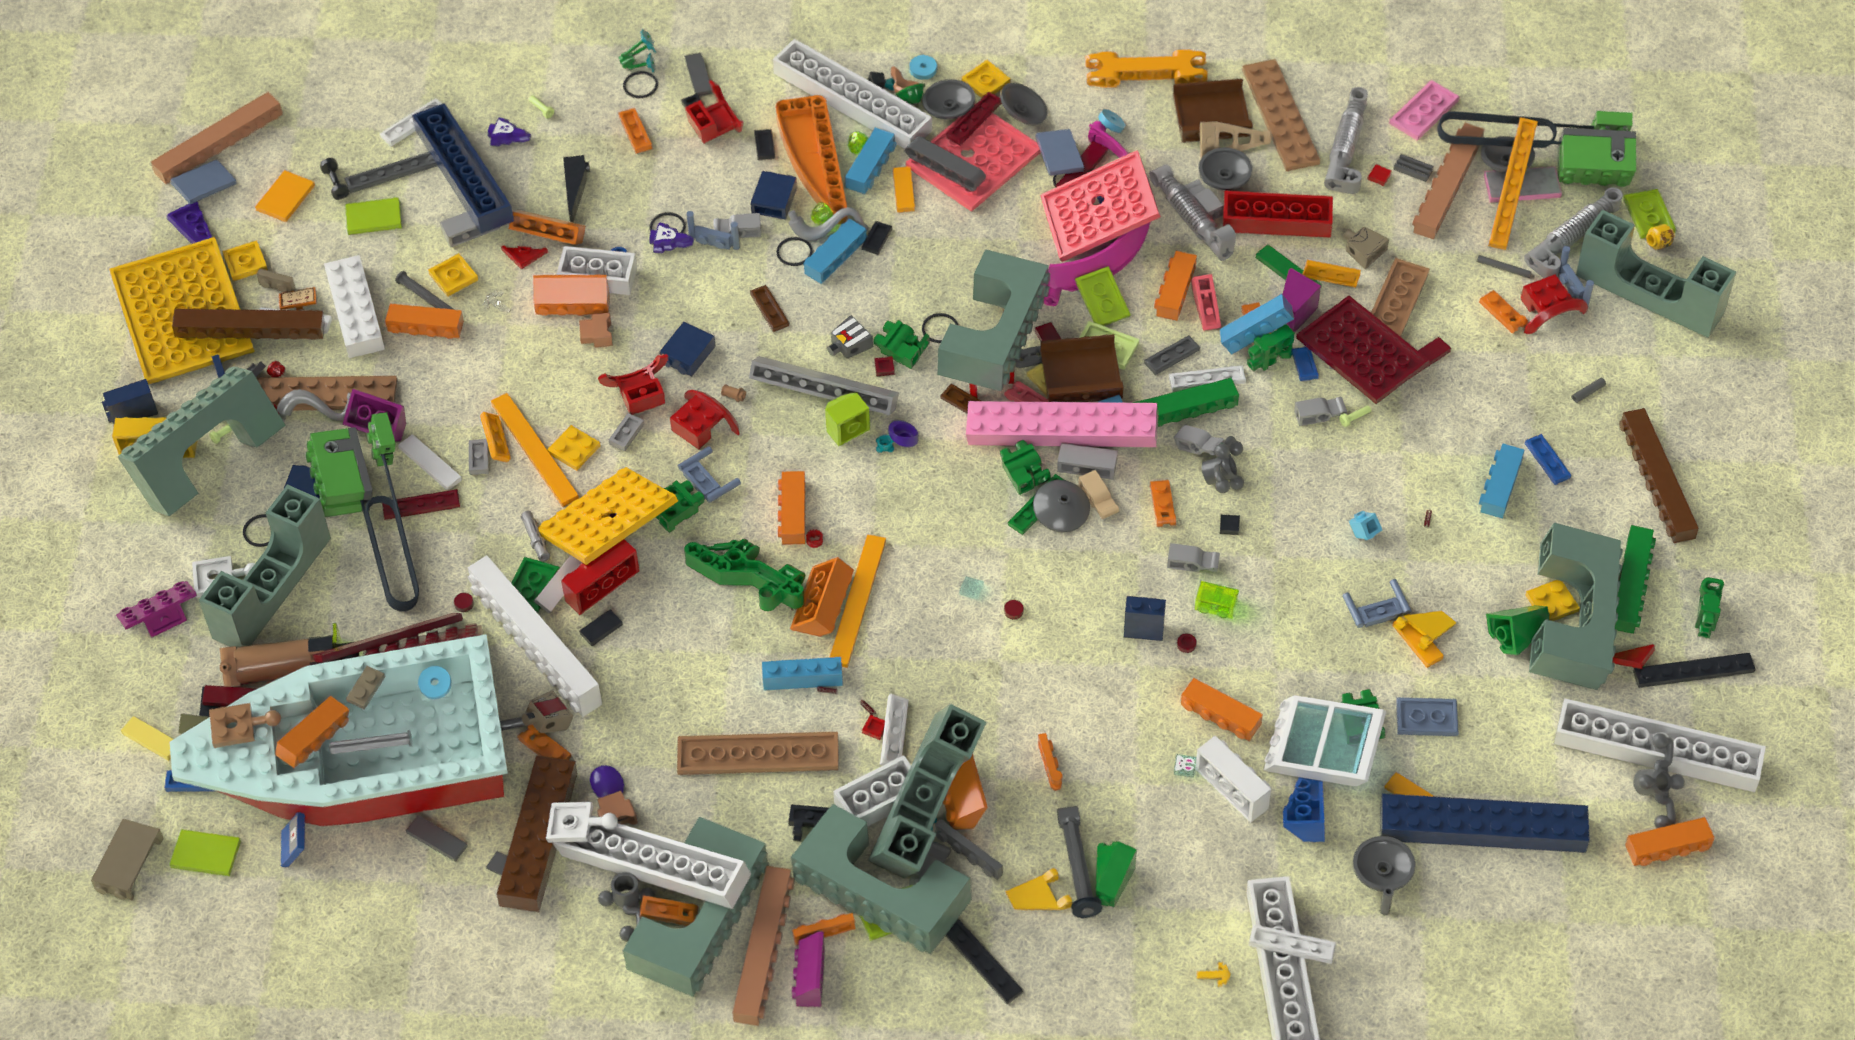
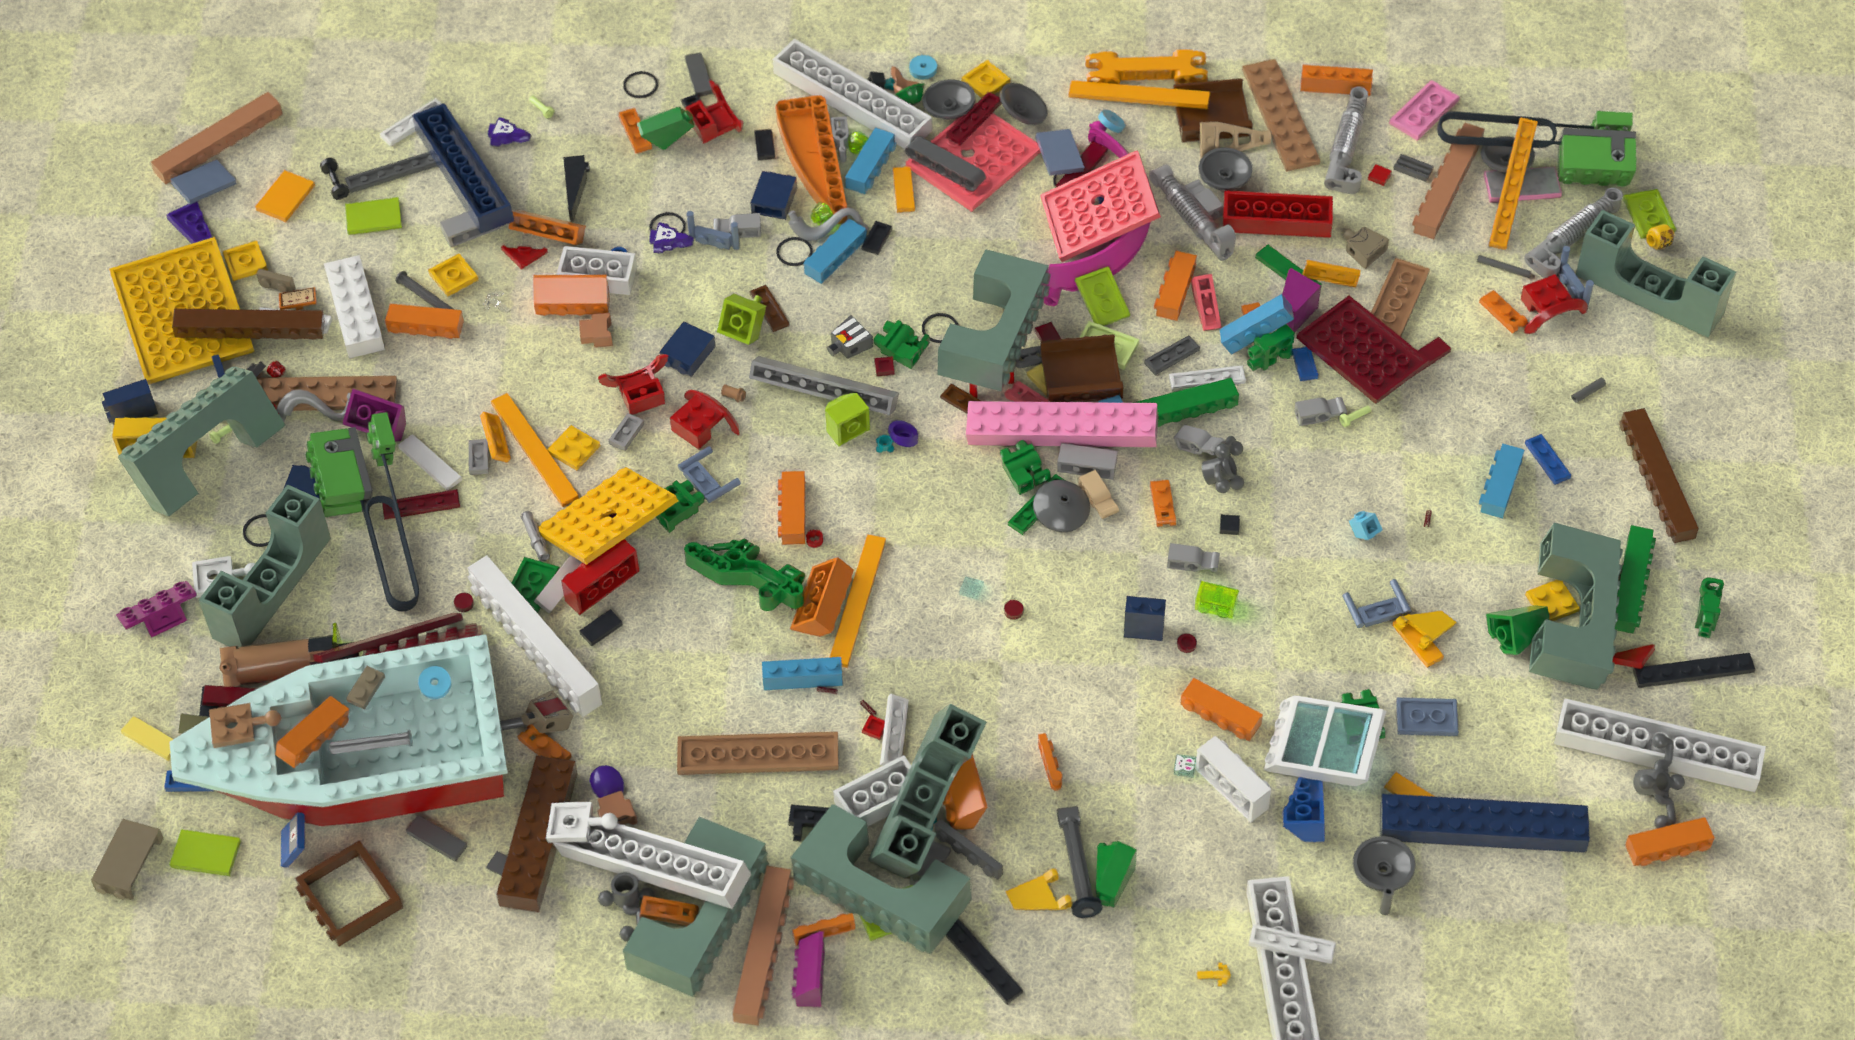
(365, 921): none -> reddish brown window
(627, 58): plant -> none
(666, 126): none -> green slope
(741, 318): none -> lime piece
(840, 136): none -> light grey piece
(1139, 94): none -> light orange tile
(1335, 79): none -> orange brick

